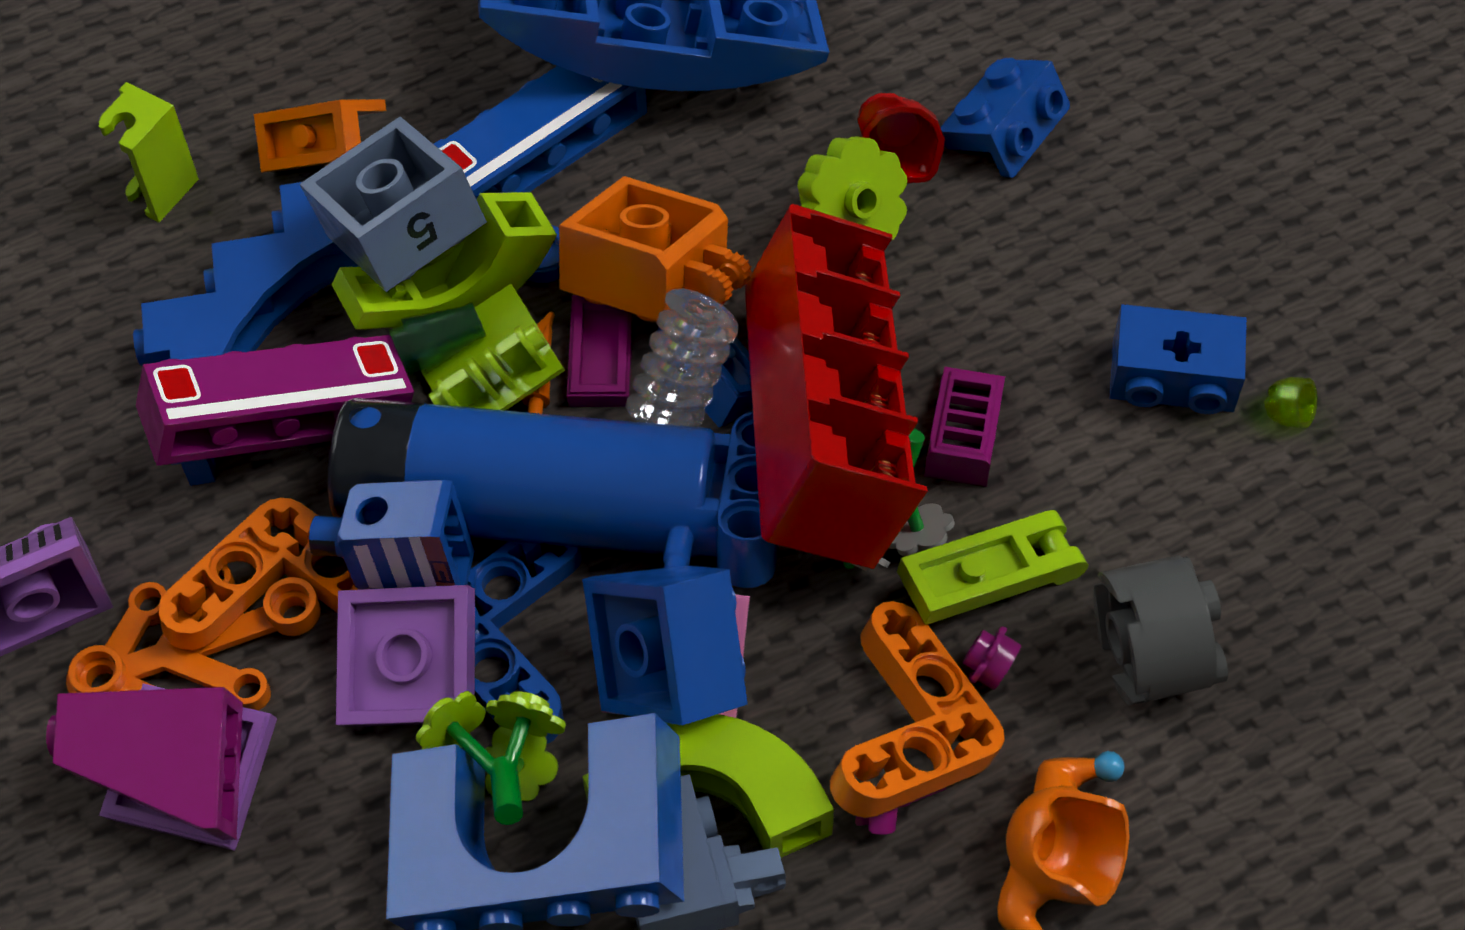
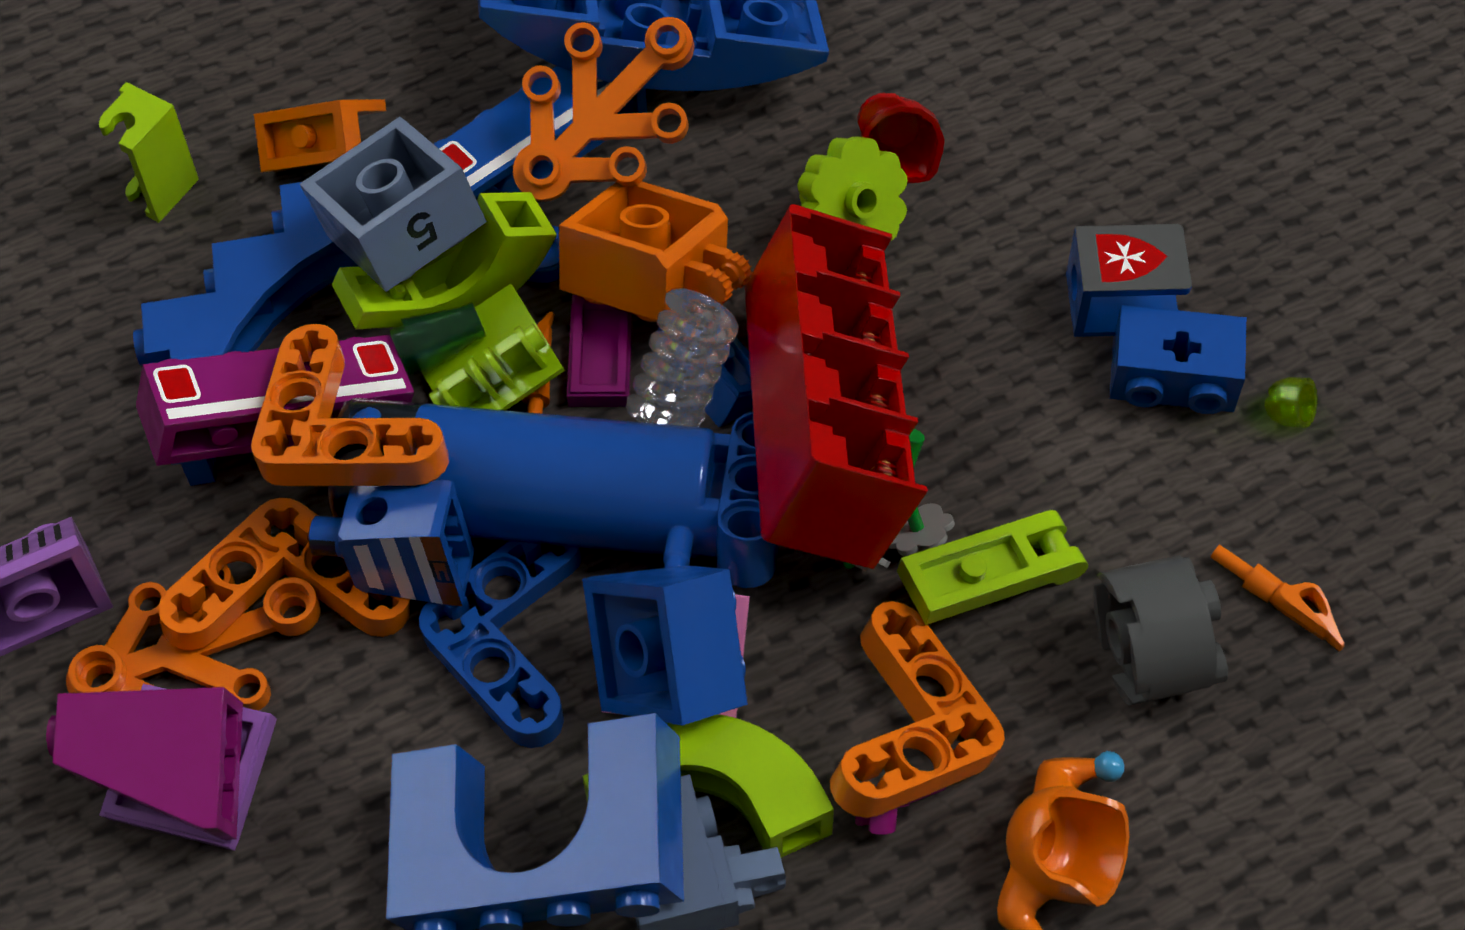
(320, 437): none -> orange beam
(402, 652): medium lavender tile -> none
(517, 757): lime plant -> none
(597, 116): none -> orange plant
(956, 461): magenta slope -> none
(991, 657): magenta plate -> none
(1008, 112): blue bracket -> none
(1124, 267): none -> piece
(1285, 597): none -> orange hand

